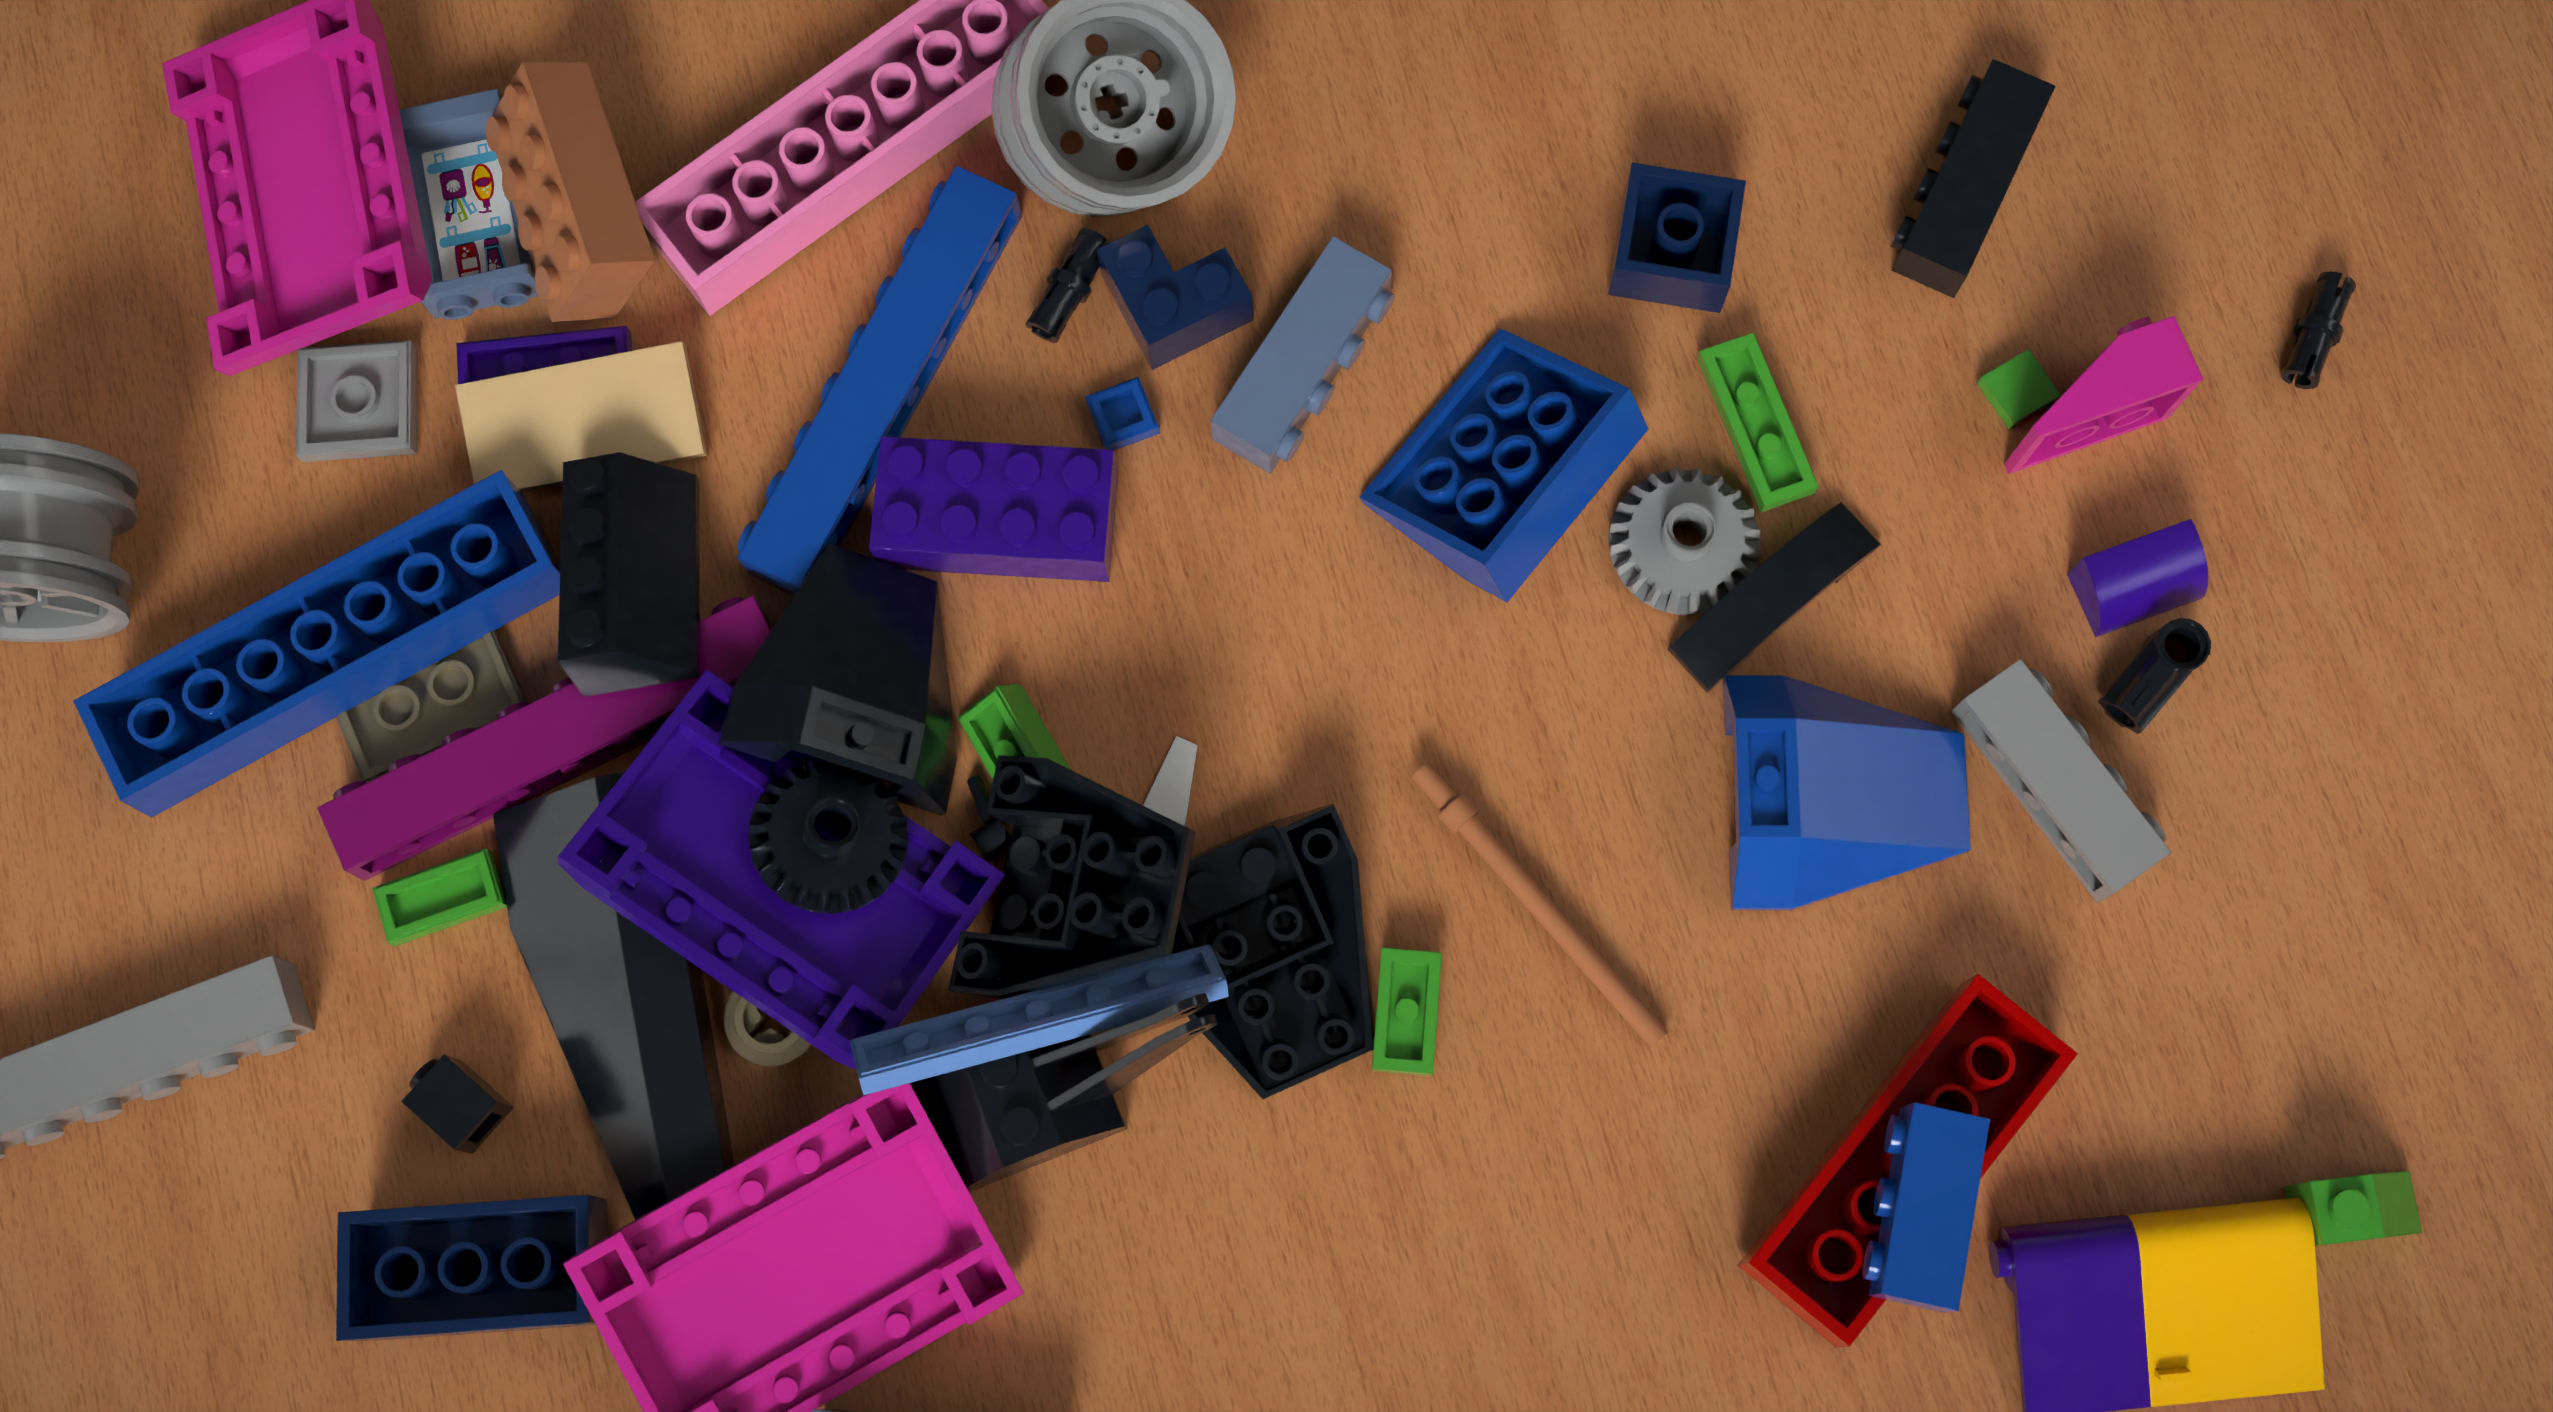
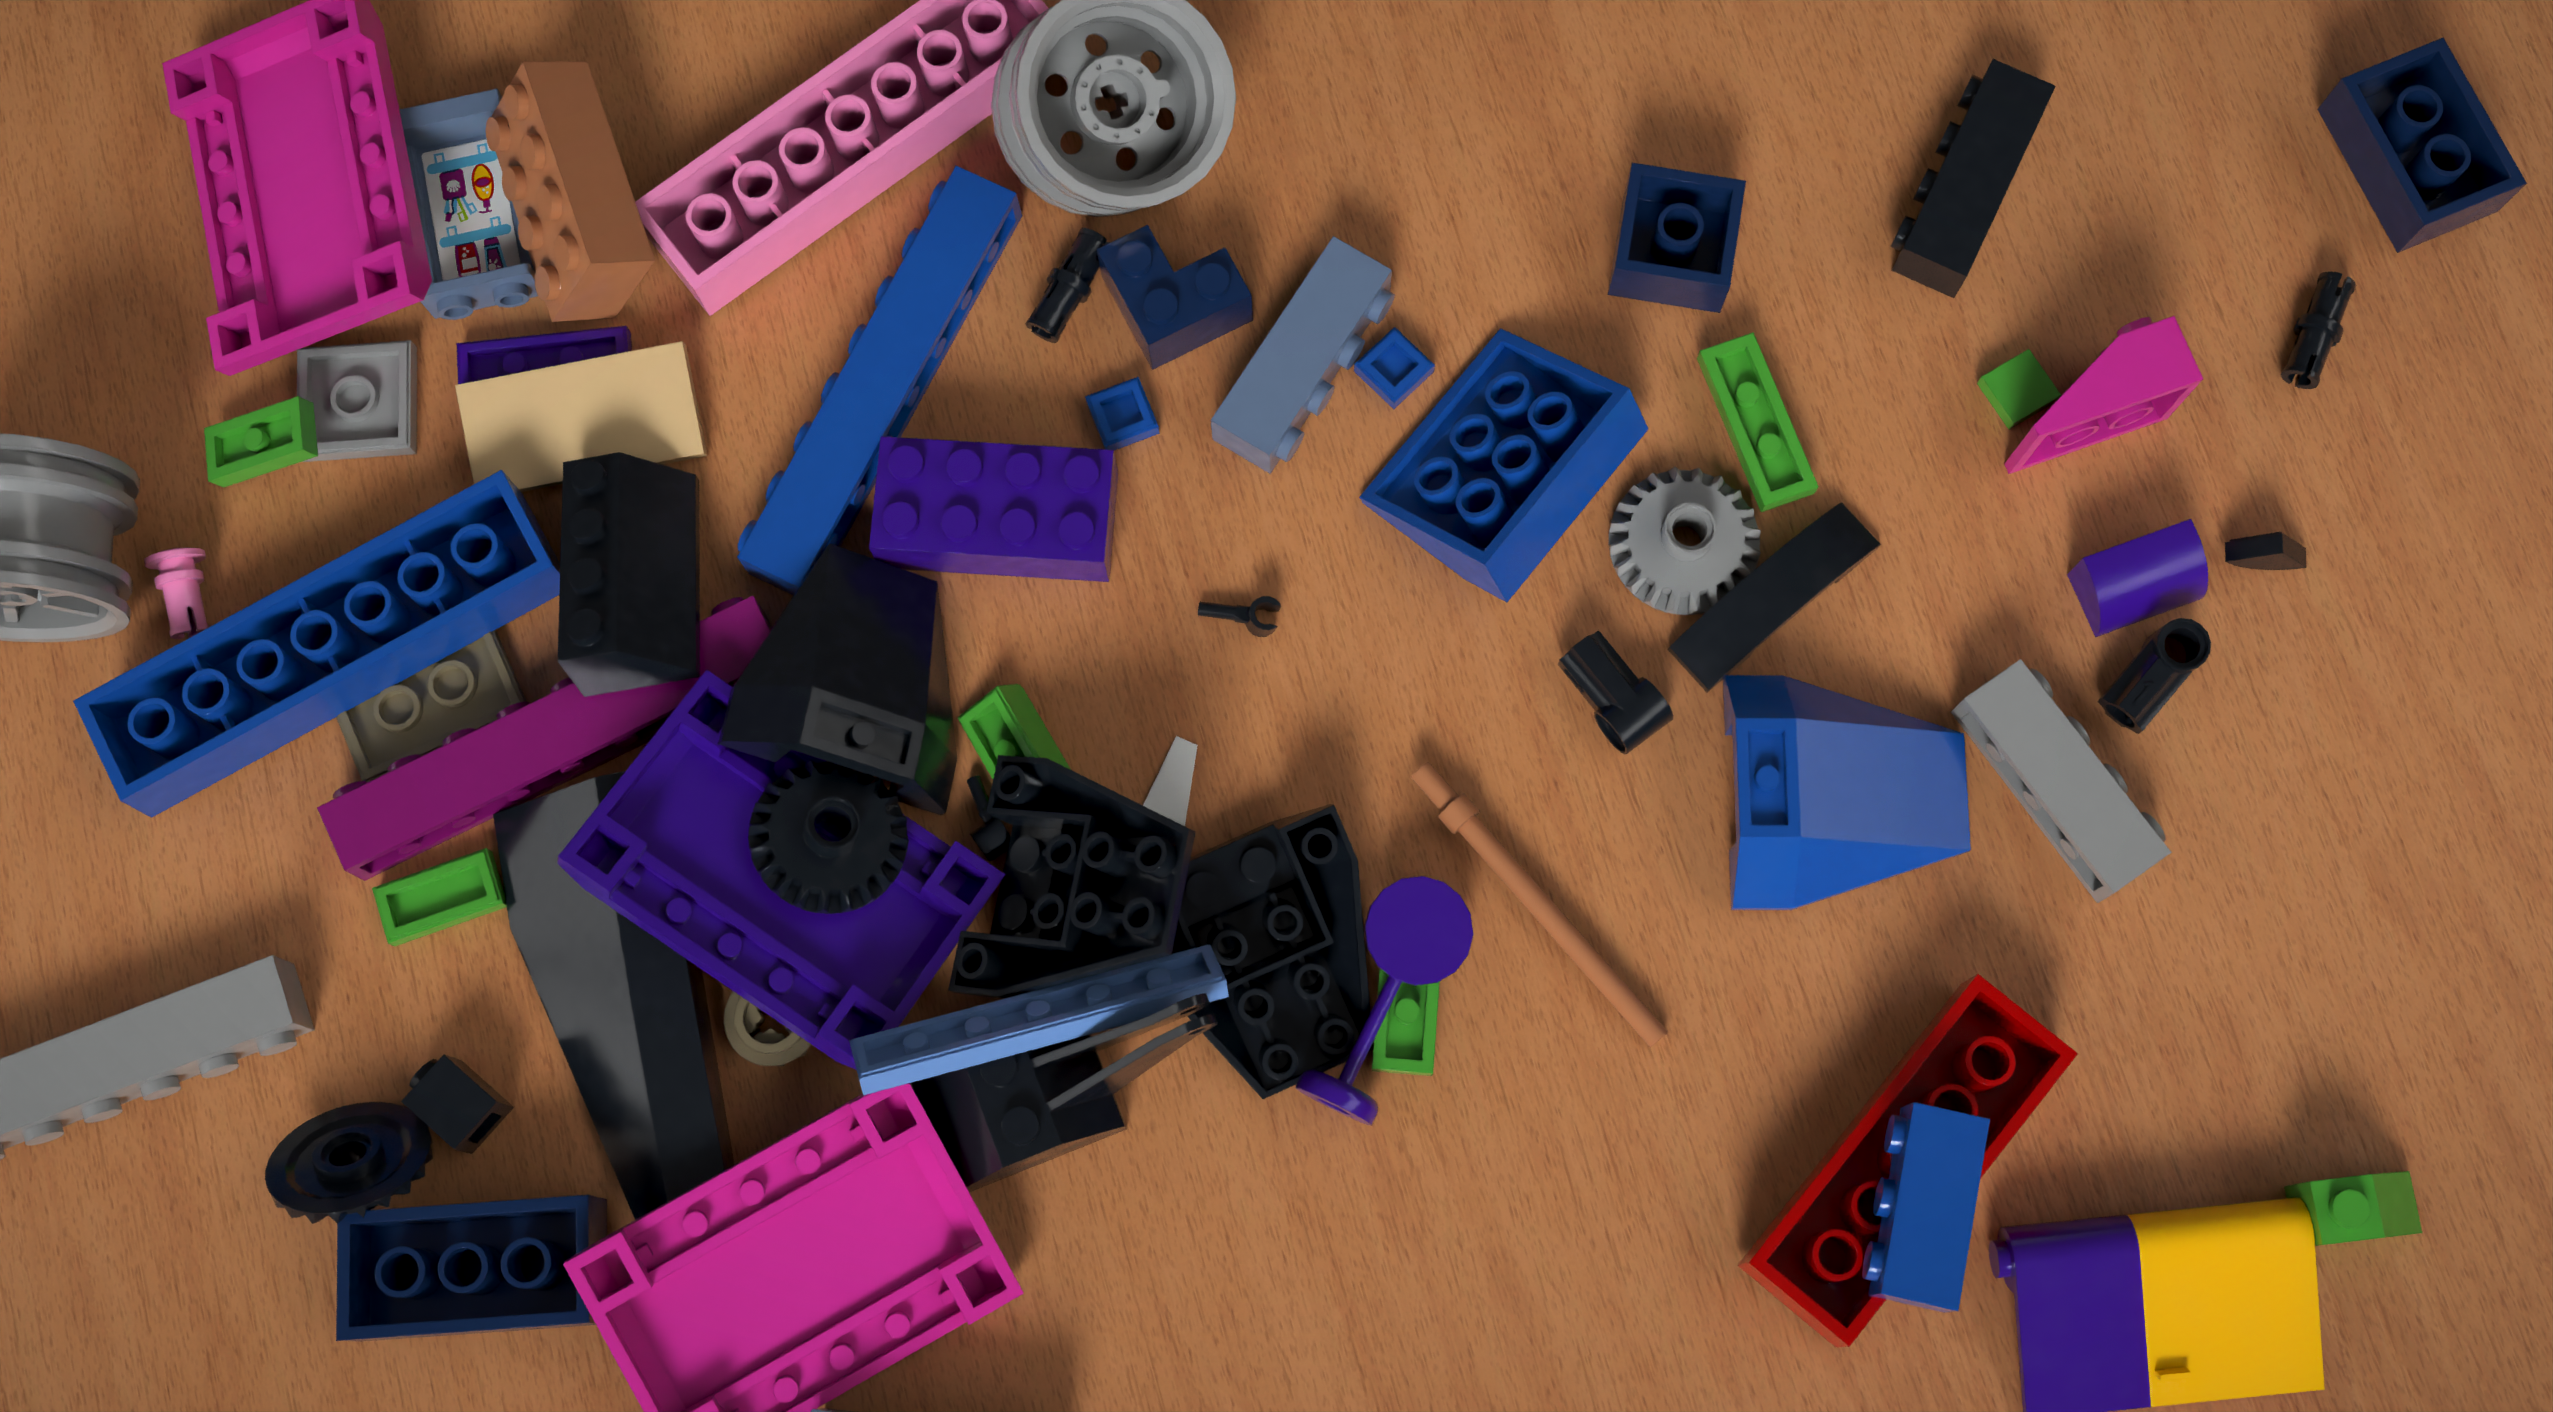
(180, 588): none -> bright pink pin
(261, 442): none -> bright green plate
(348, 1161): none -> black gear
(1243, 614): none -> black hand
(1394, 368): none -> blue tile
(1417, 937): none -> dark purple piece
(1624, 706): none -> black piece
(2266, 552): none -> black tile
(2421, 145): none -> dark blue brick

